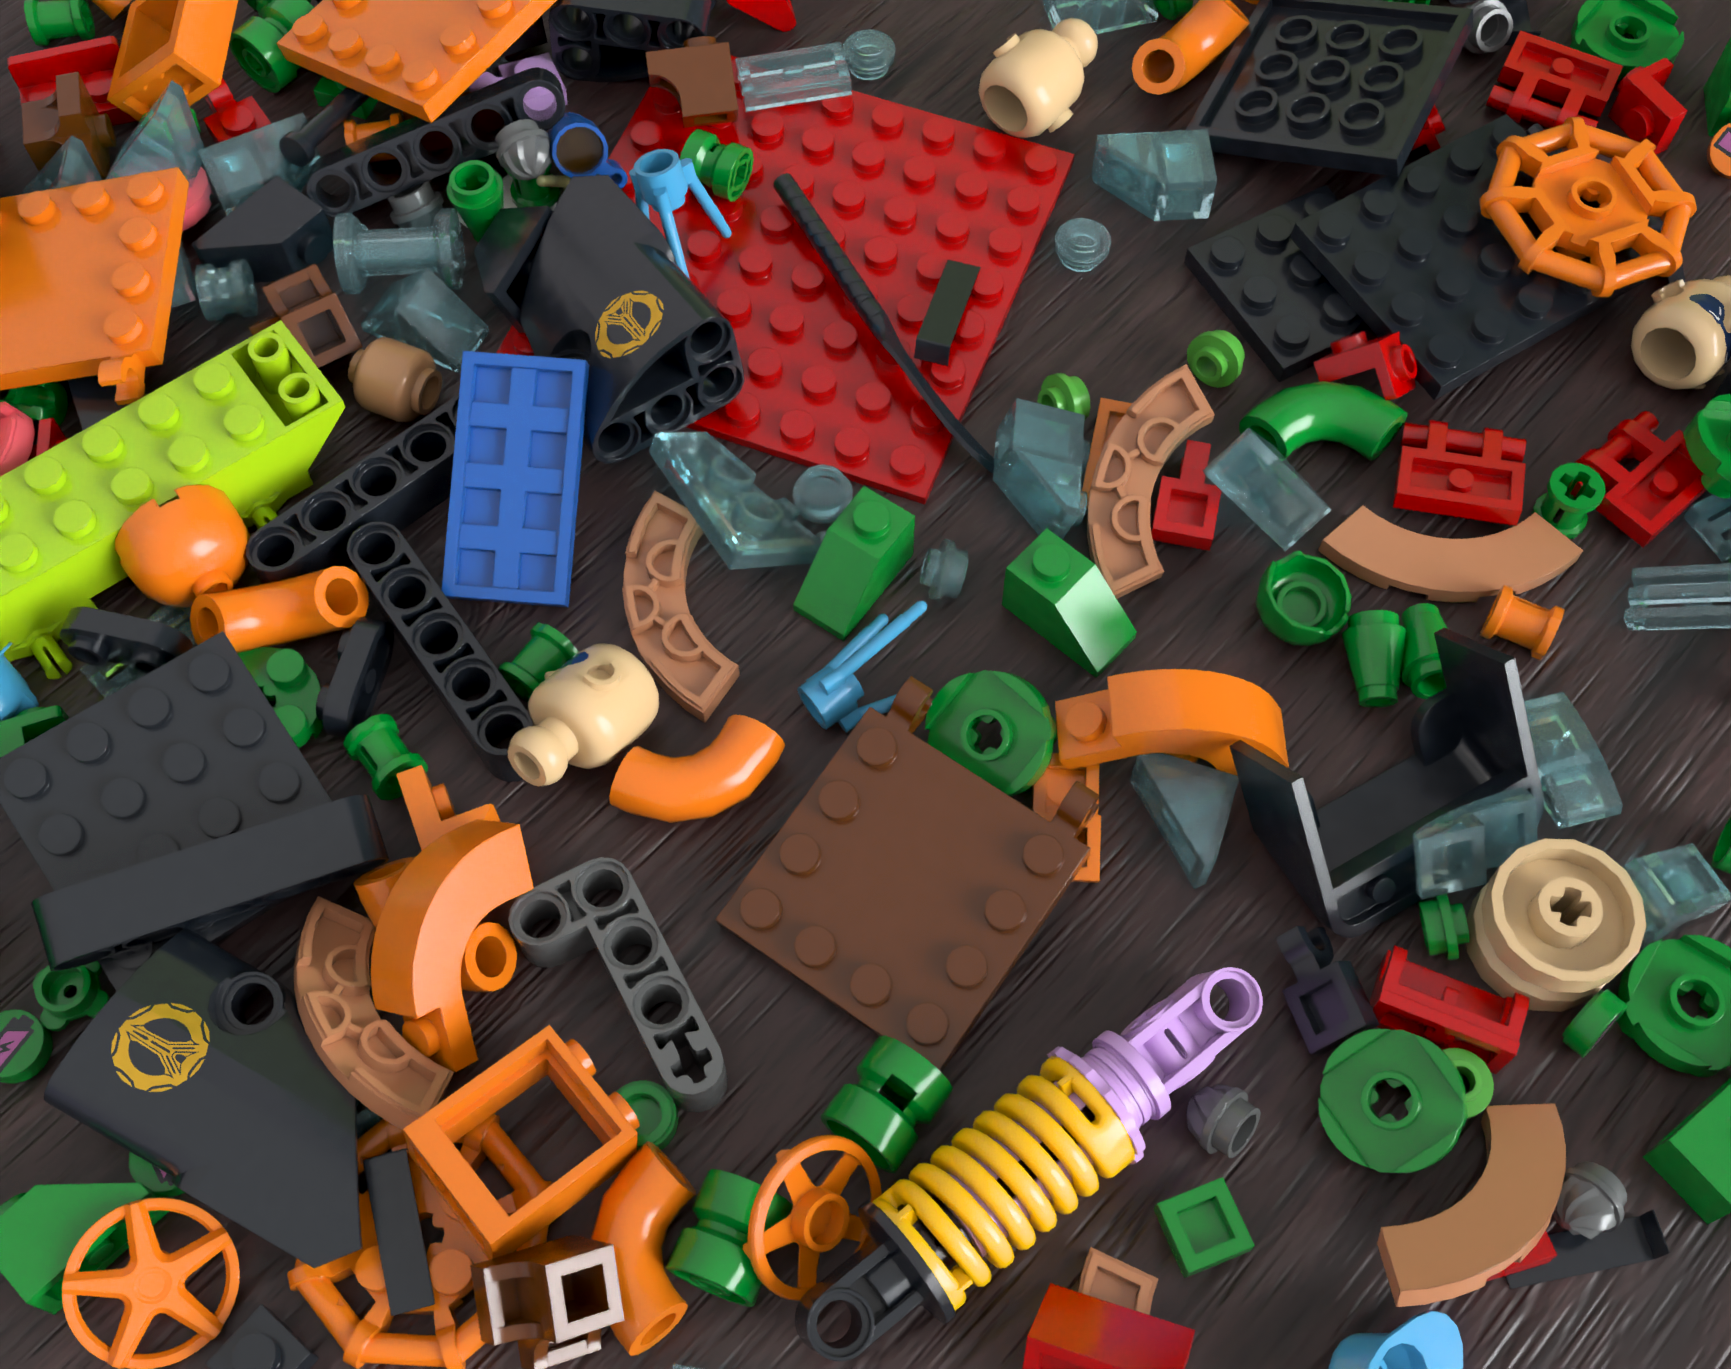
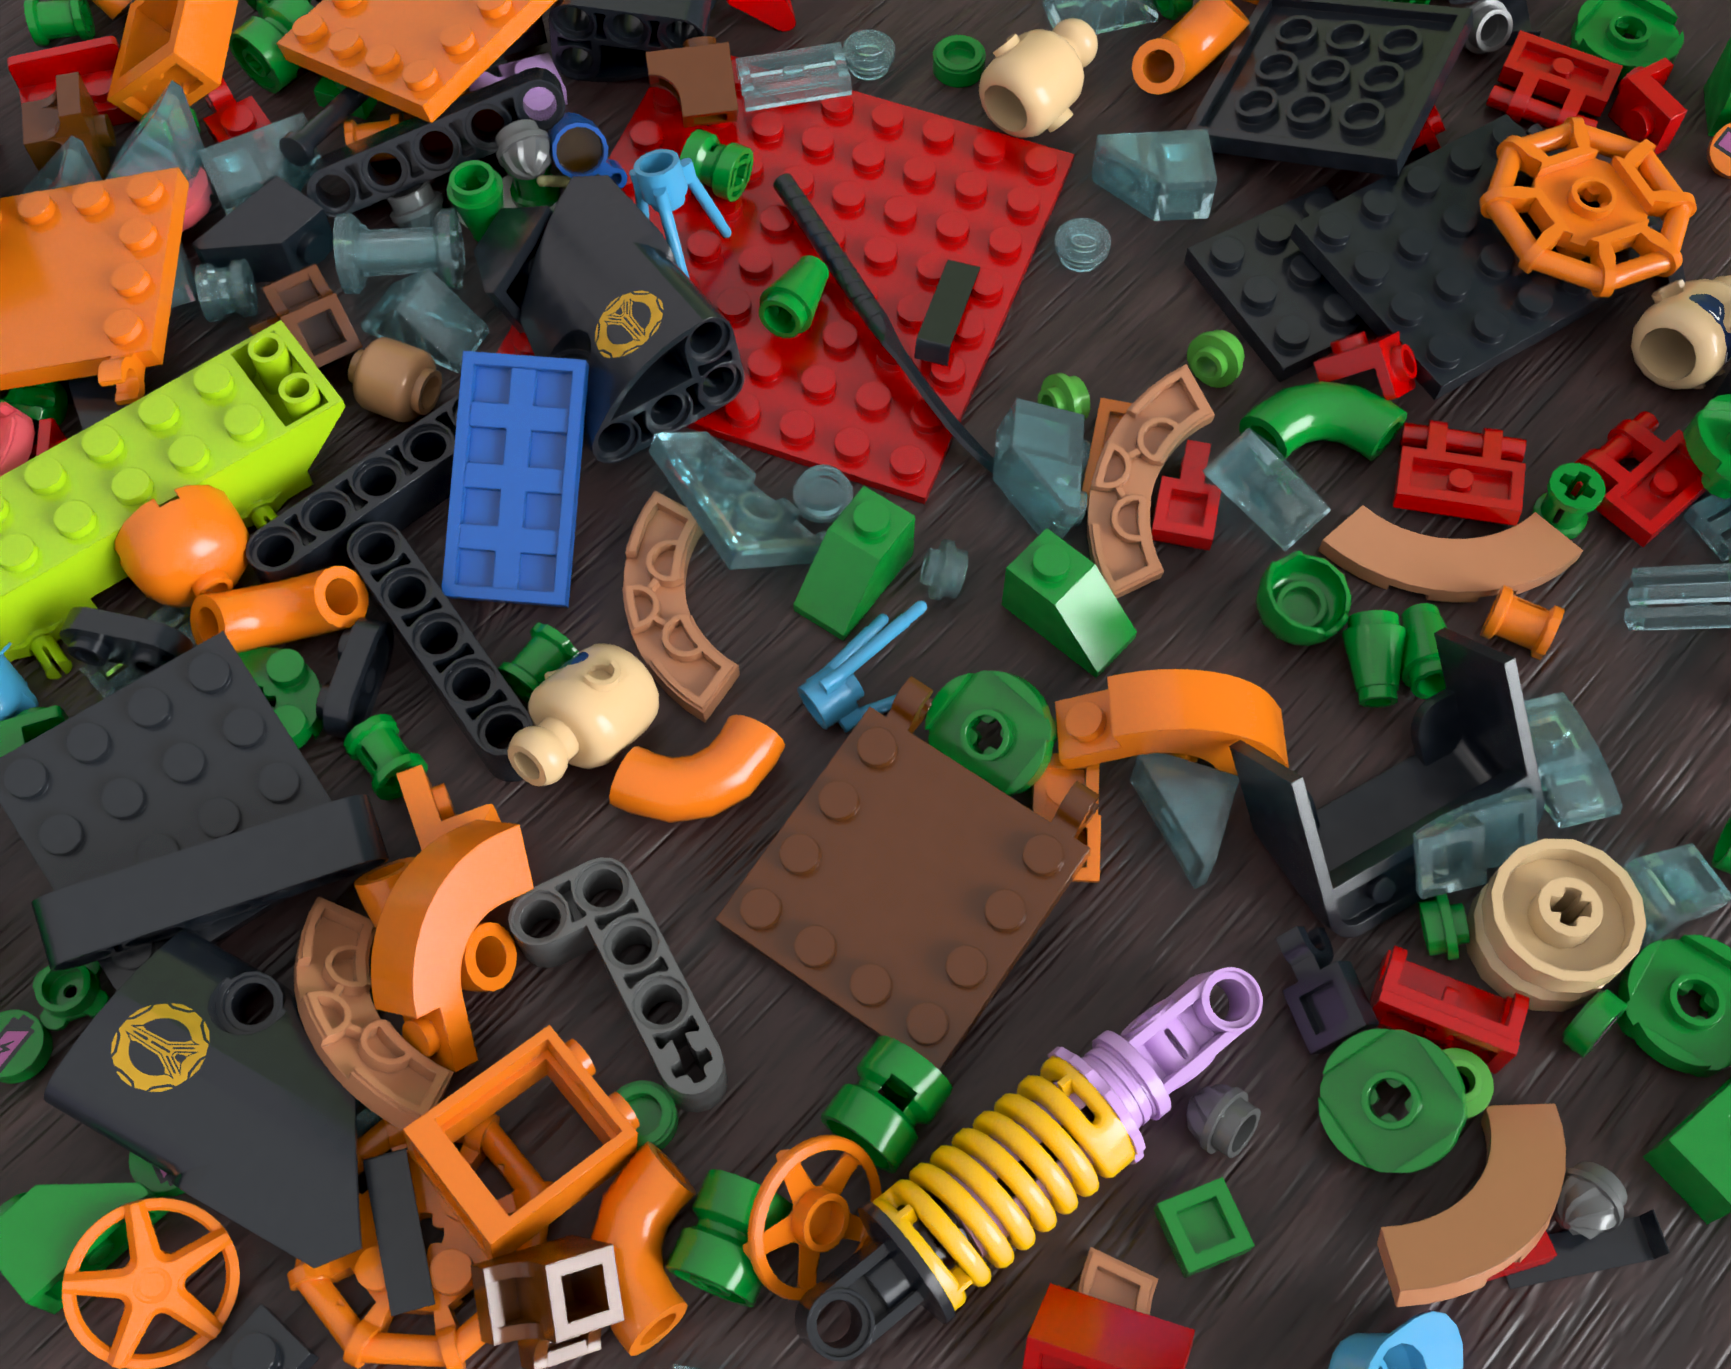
(794, 298): none -> green cone
(958, 61): none -> green tile

